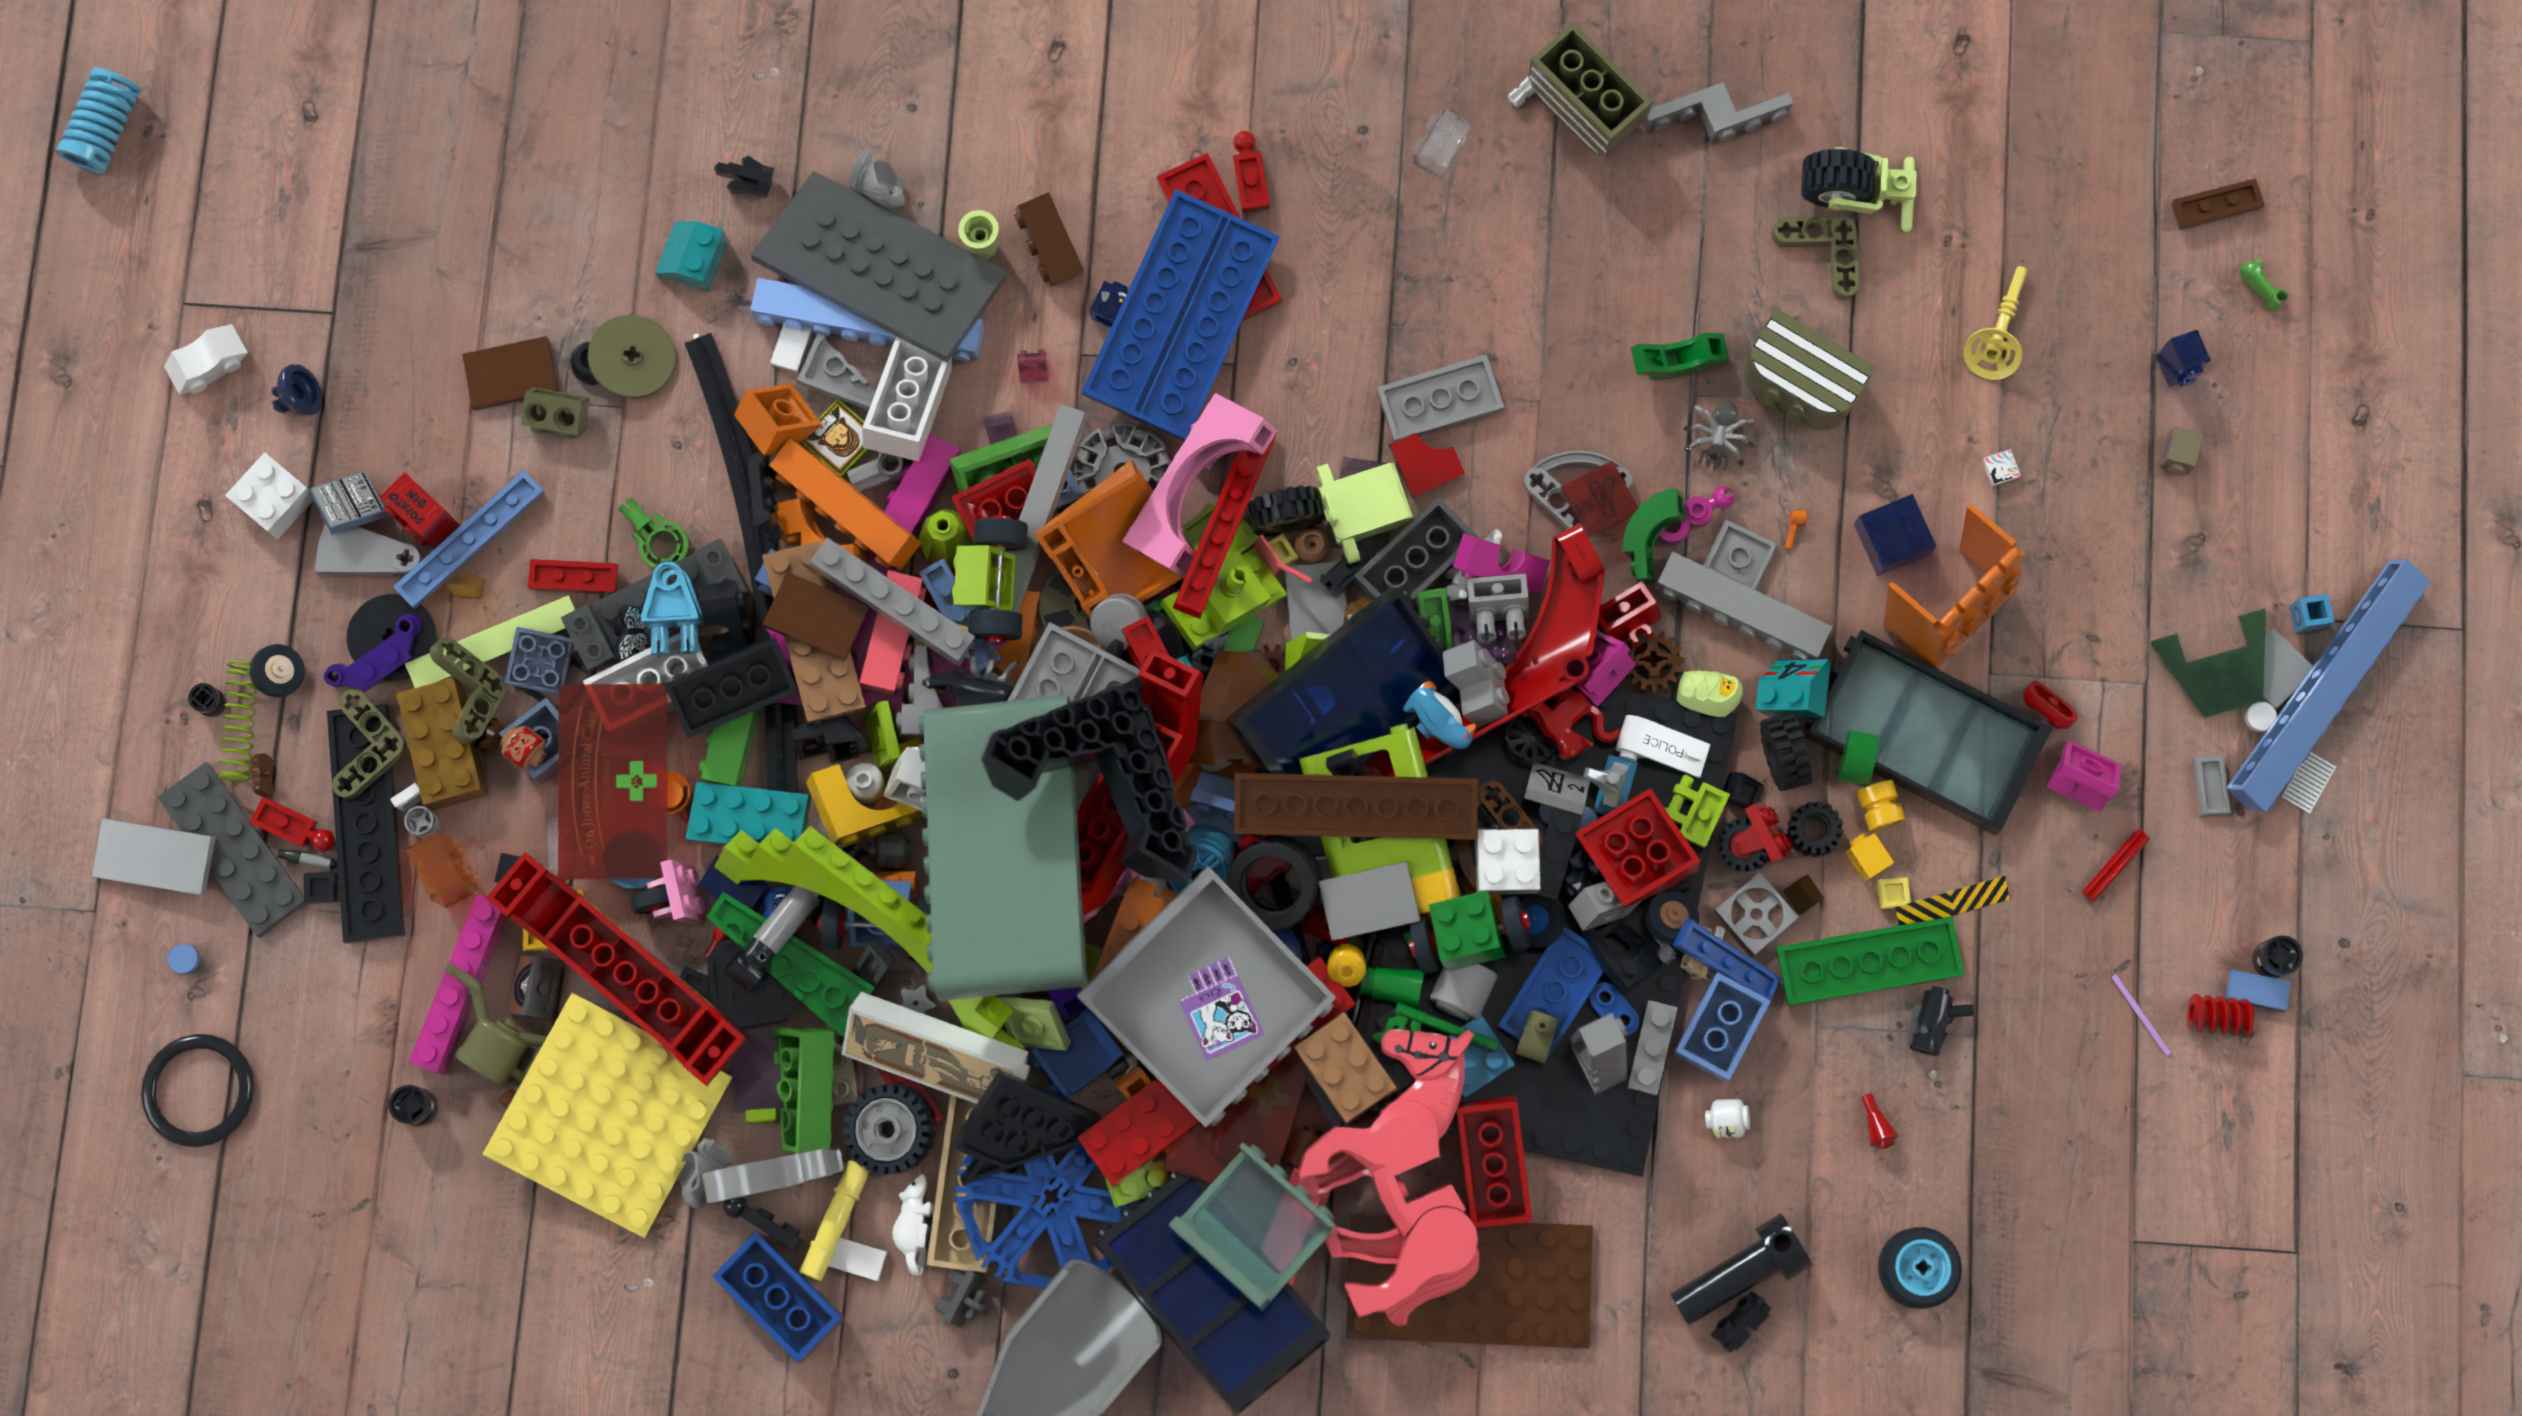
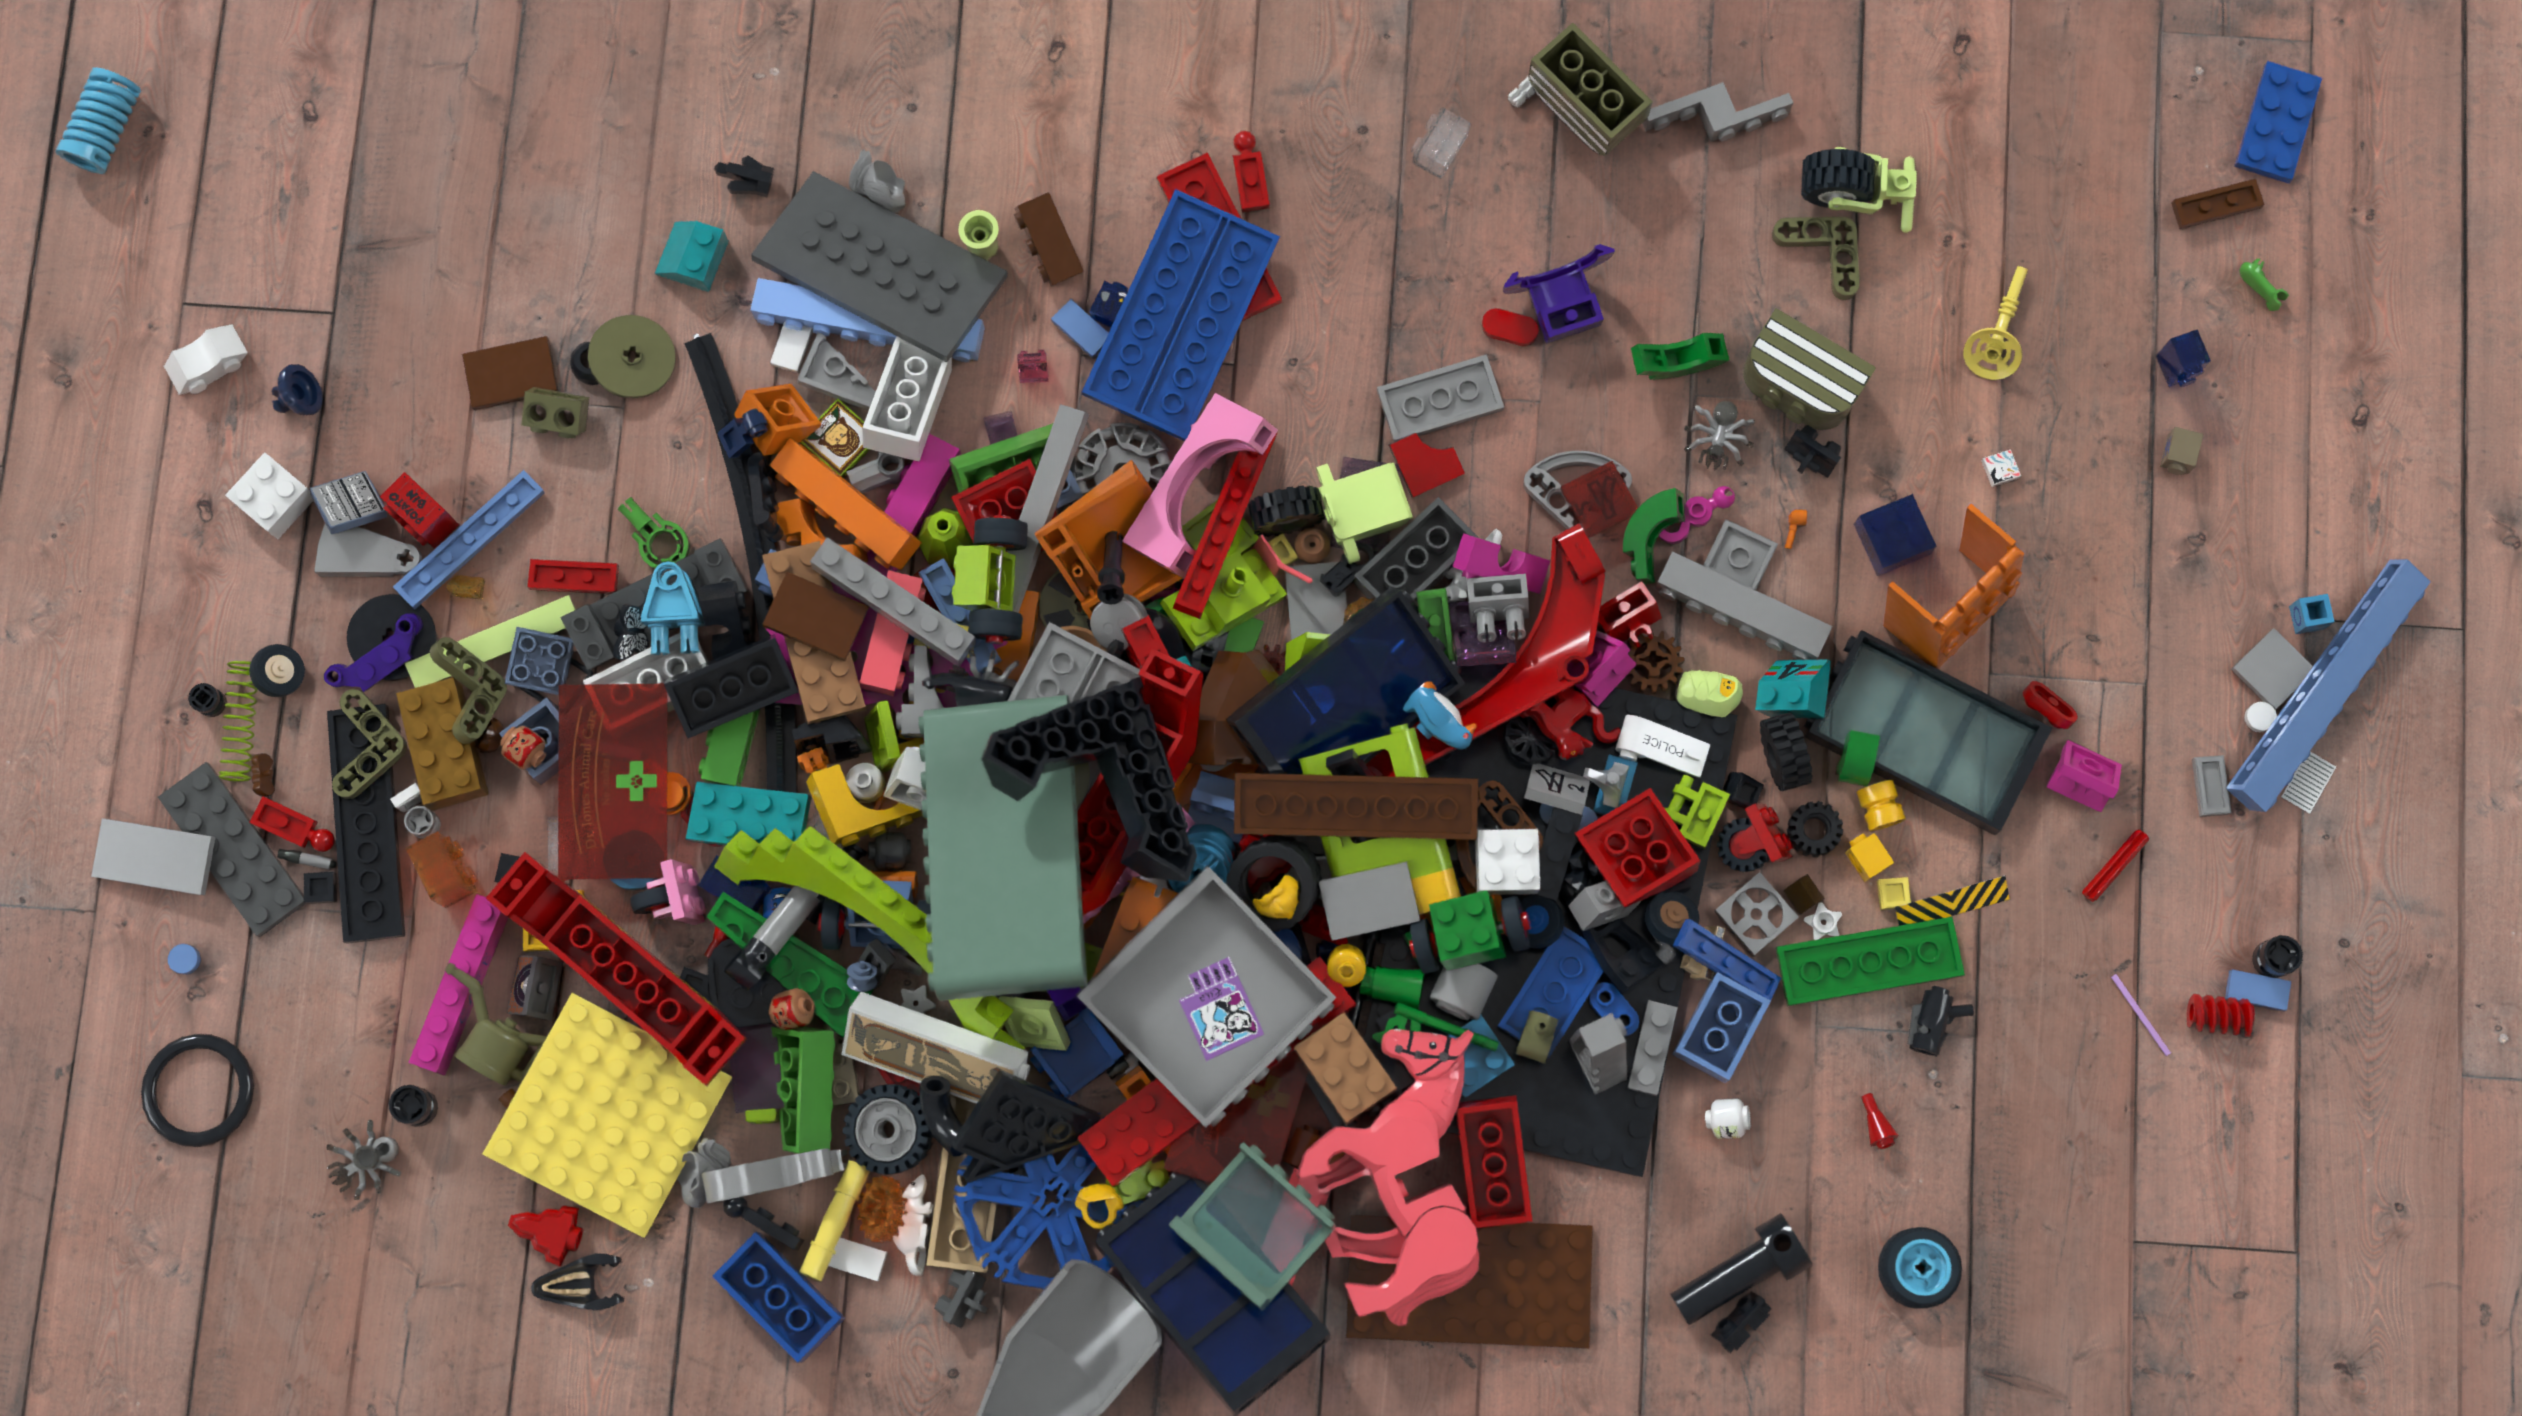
(364, 1158): none -> animal
(550, 1232): none -> red rock
(575, 1284): none -> black animal
(736, 434): none -> dark blue plate
(791, 1009): none -> nougat head
(813, 759): none -> orange piece
(862, 976): none -> sand blue wheel
(882, 1209): none -> clear orange gear
(939, 1112): none -> black cylinder
(1080, 328): none -> medium blue tile
(1095, 1193): none -> yellow piece
(1111, 574): none -> black pin
(1280, 900): none -> yellow piece
(1479, 682): light grey brick -> none
(1510, 327): none -> red tile
(1563, 296): none -> dark purple piece
(1812, 453): none -> black hips
(1831, 919): none -> white plate
(2223, 679): clear green wing -> none
(2278, 122): none -> blue plate

